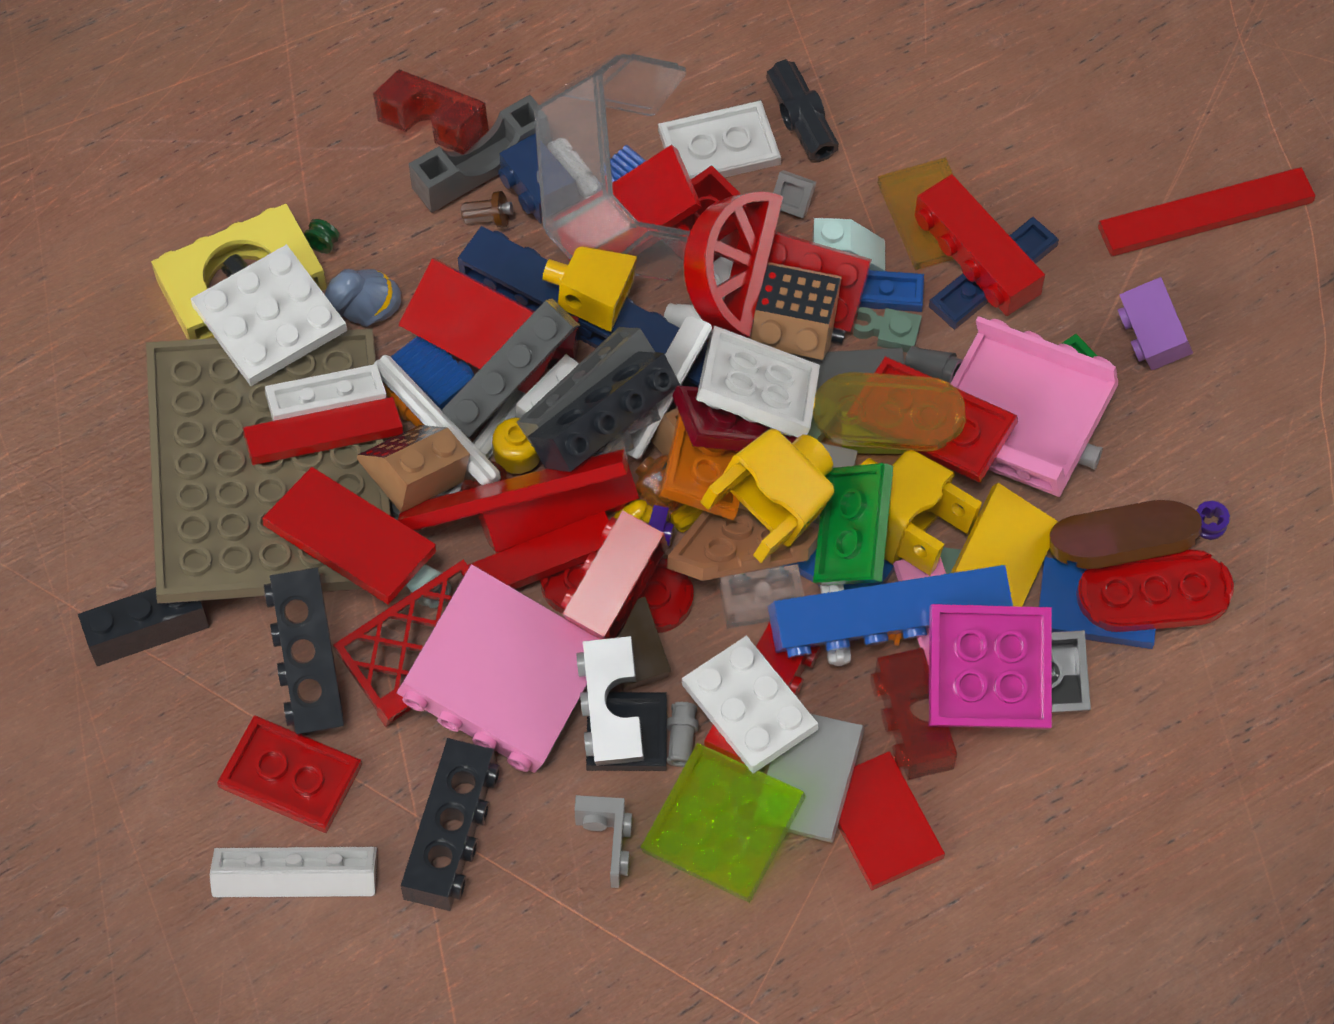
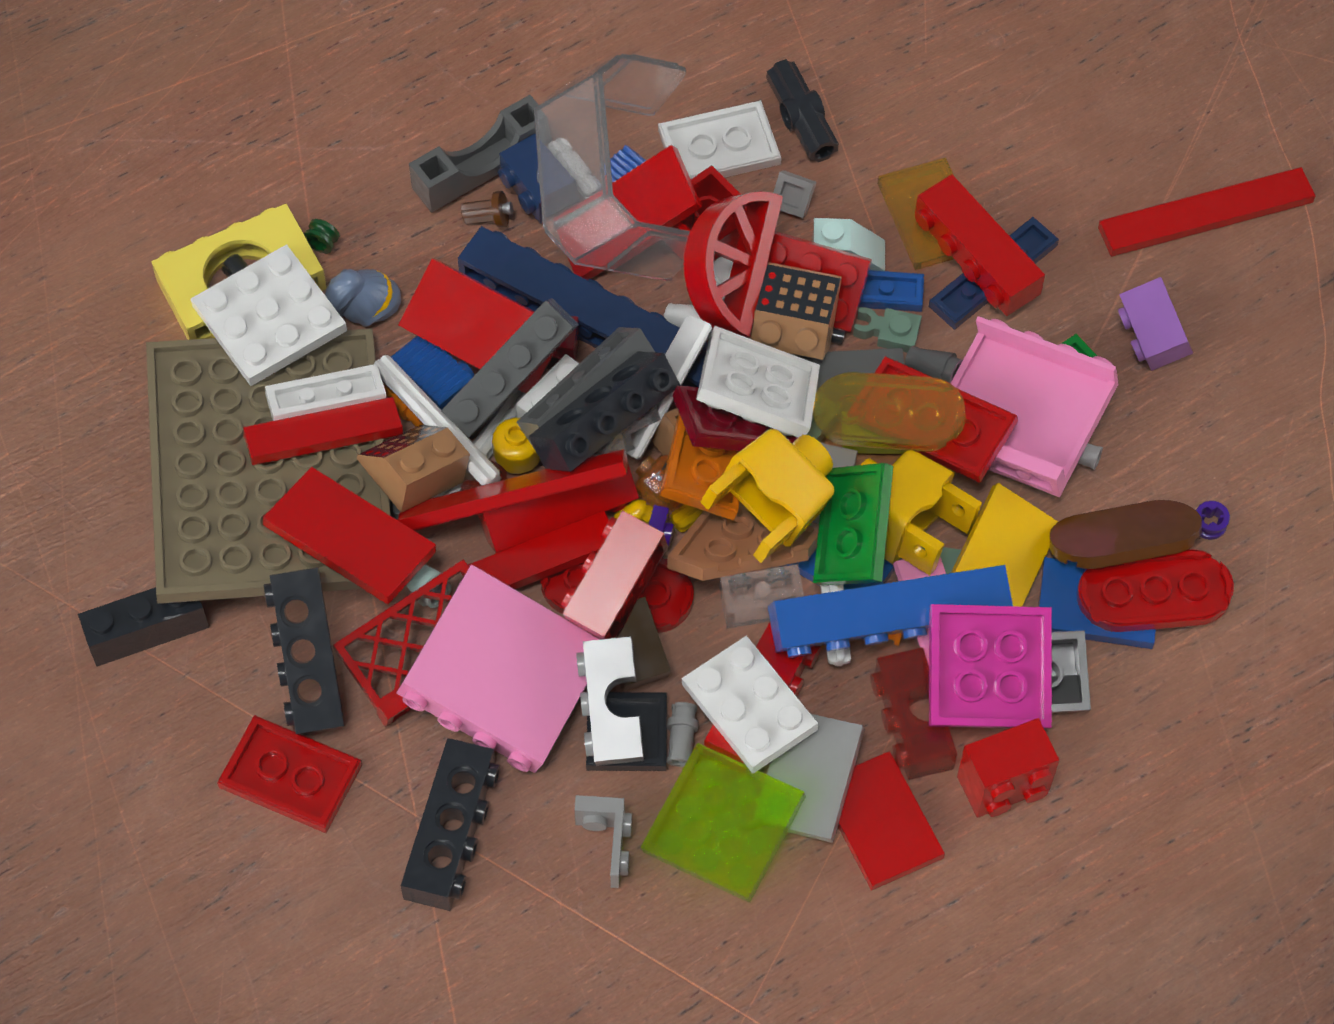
(293, 872): white slope -> none
(455, 117): clear red arch -> none
(593, 284): yellow torso -> none
(1008, 768): none -> red brick

